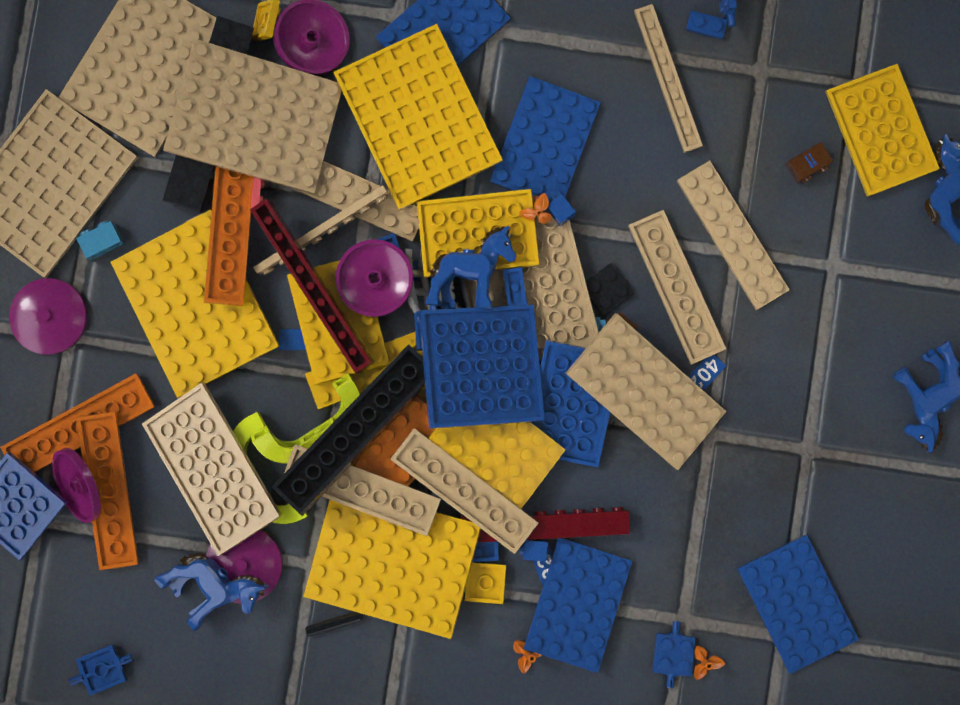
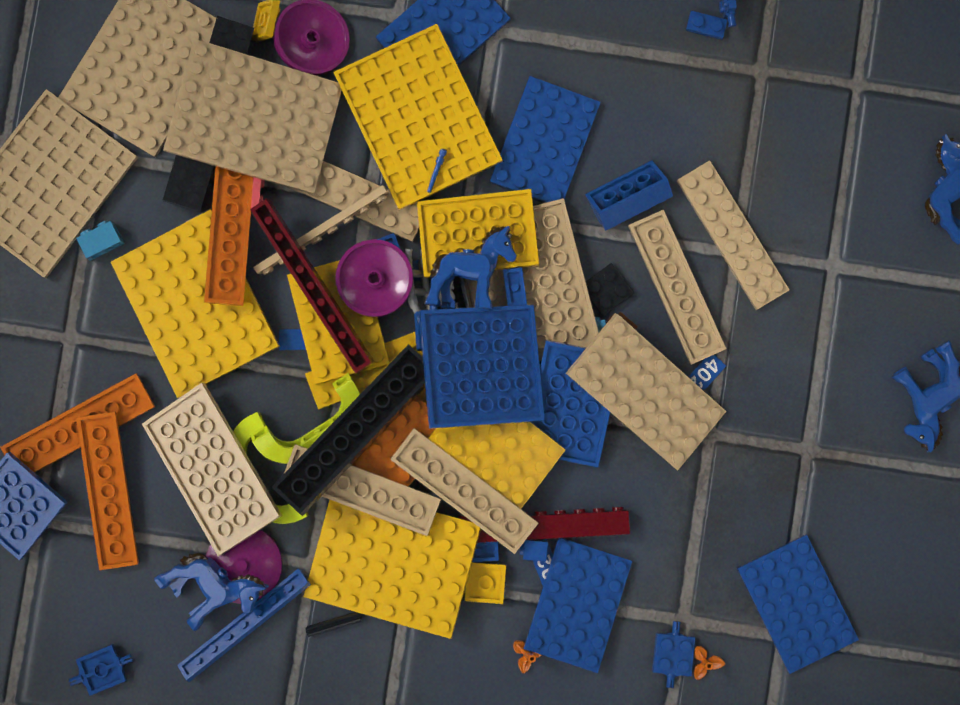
(48, 316): magenta dish -> none
(76, 485): magenta dish -> none
(243, 625): none -> blue plate
(439, 161): none -> blue piece
(540, 204): orange plant -> none
(560, 209): blue brick -> none
(629, 195): none -> blue slope
(668, 78): tan plate -> none
(809, 162): reddish brown brick -> none
(882, 130): yellow plate -> none

